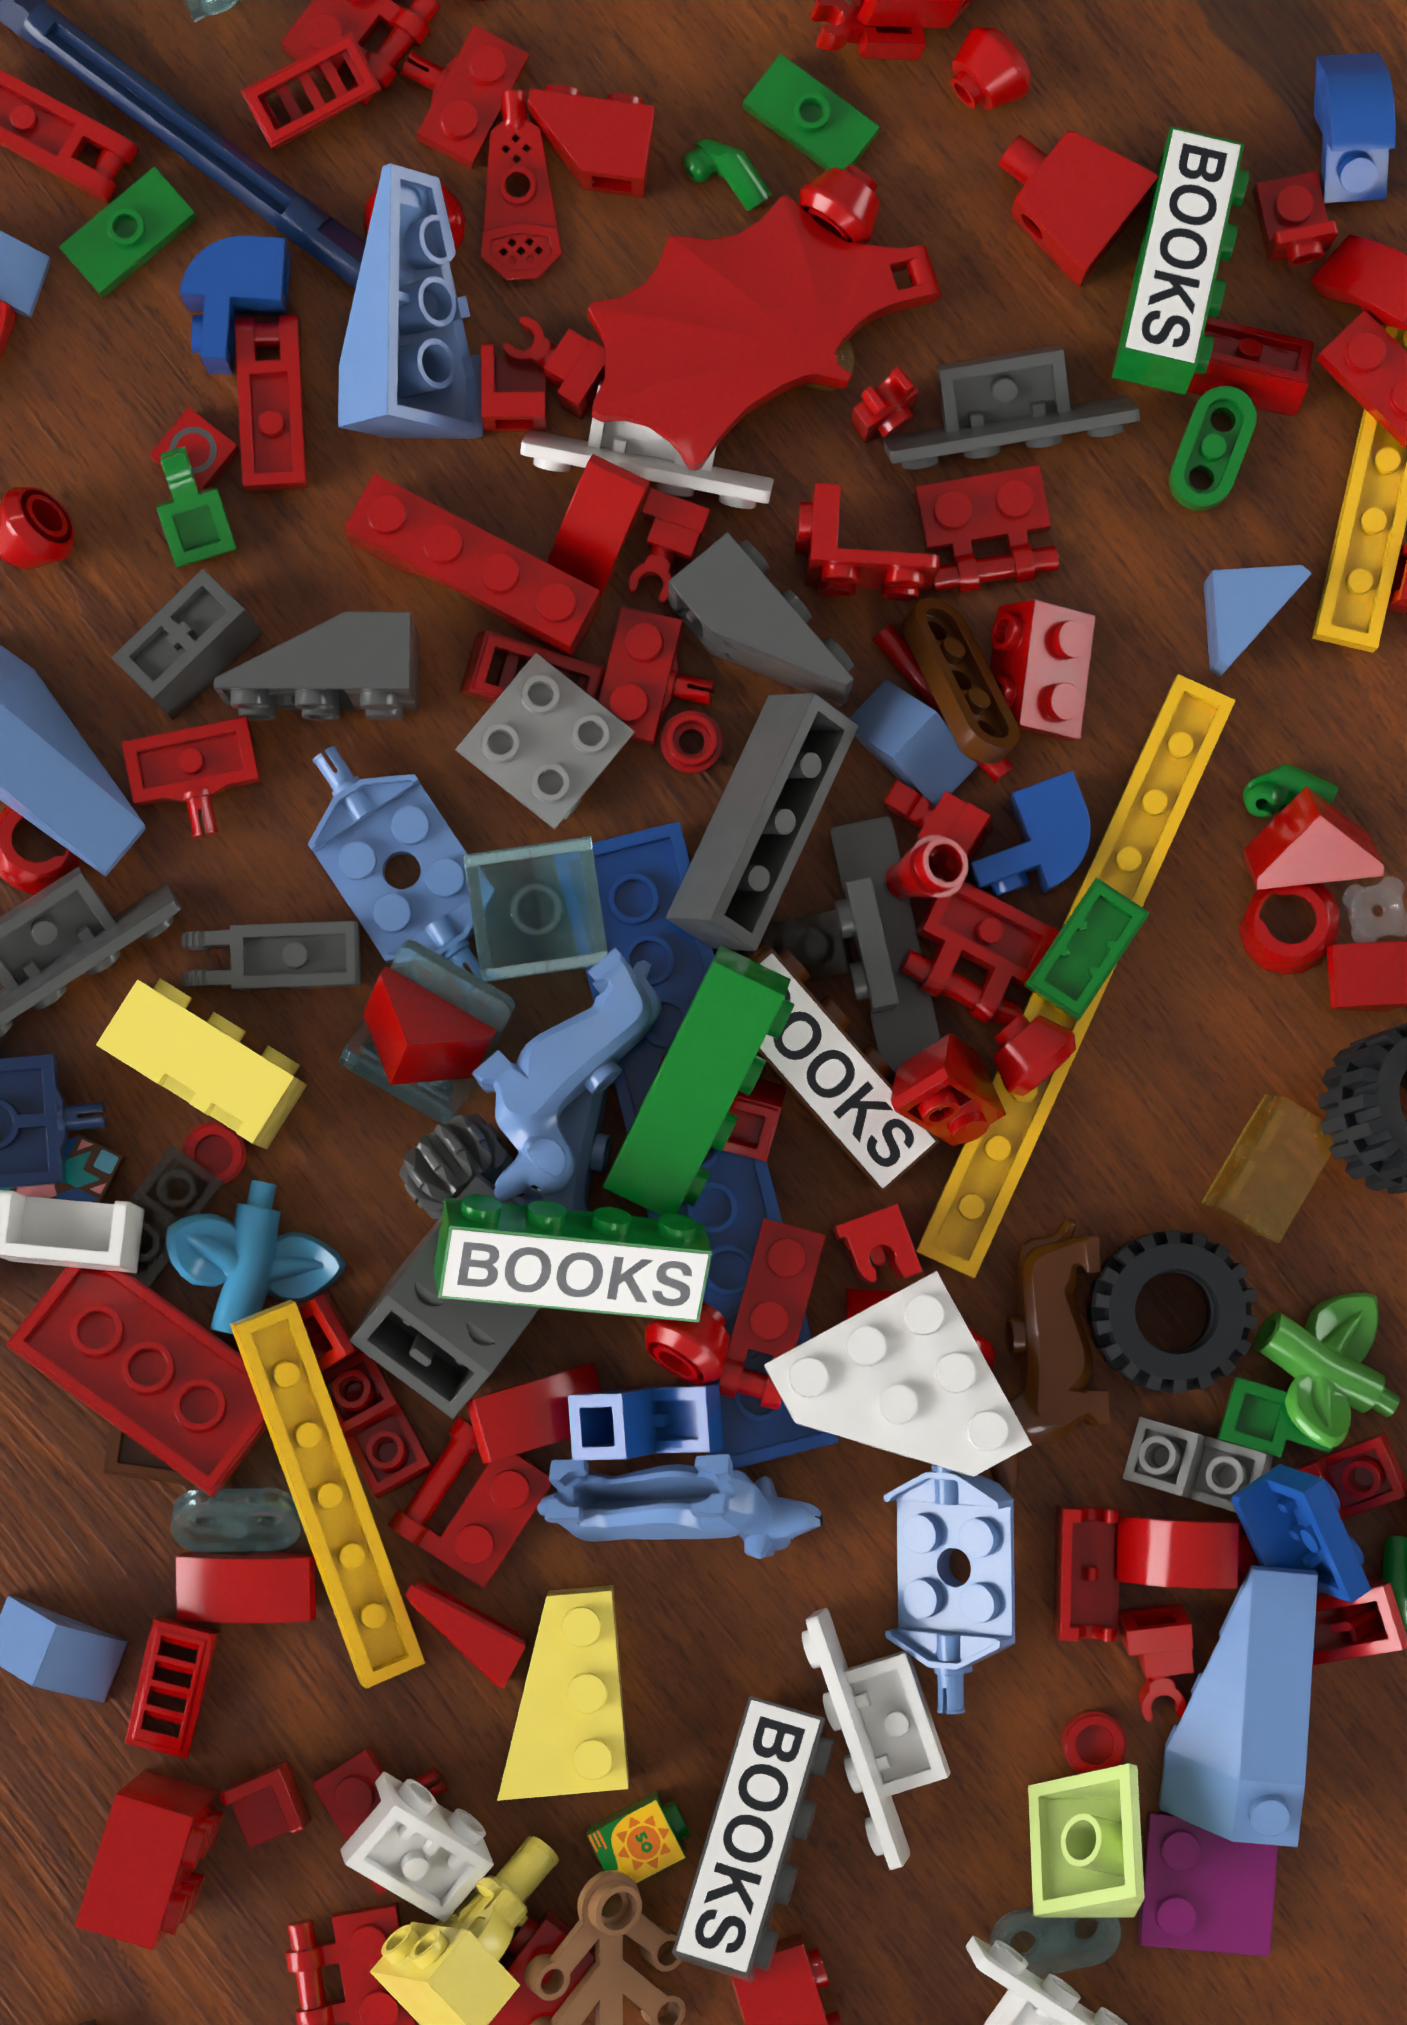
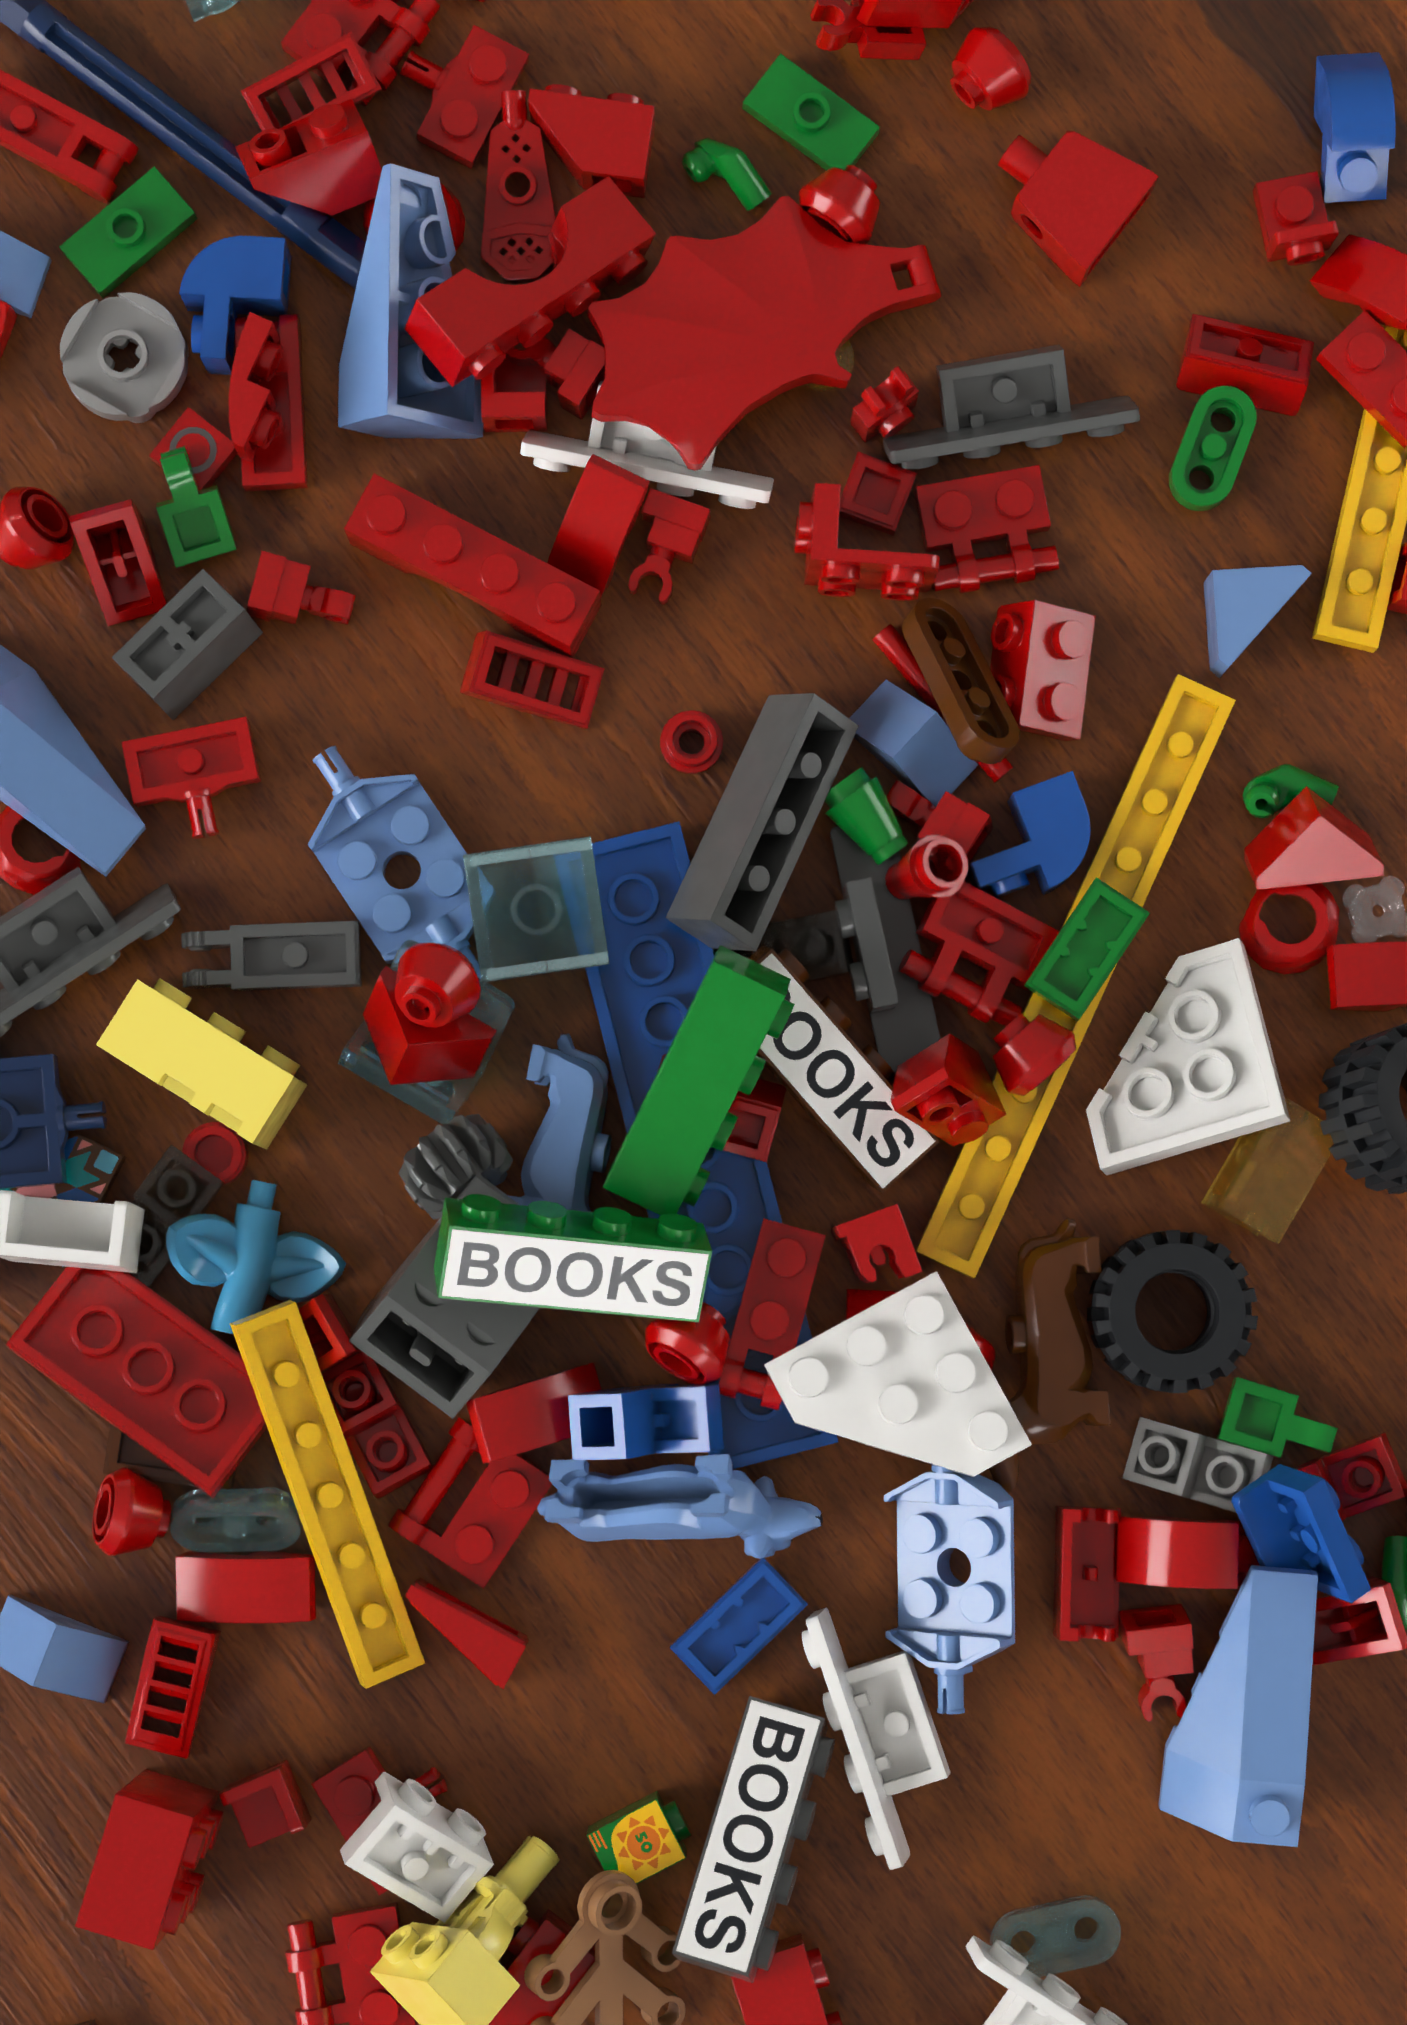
(115, 322): none -> light grey plate
(120, 561): none -> red slope
(129, 1513): none -> red cone
(252, 405): none -> red slope
(282, 590): none -> red piece
(316, 160): none -> red slope
(339, 665): dark grey slope -> none
(435, 984): none -> red cone
(474, 321): none -> red arch
(545, 741): light grey hinge -> none
(559, 1068): medium blue animal -> none
(572, 1703): light yellow wedge -> none
(646, 673): red plate -> none
(738, 1625): none -> blue plate
(753, 625): dark grey slope -> none
(865, 815): none -> green cone
(876, 493): none -> red tile
(1087, 1845): yellowish green slope -> none
(1093, 1741): red tile -> none
(1179, 261): brick -> none
(1191, 1068): none -> white plate
(1205, 1890): magenta plate -> none
(1328, 1365): bright green plant -> none

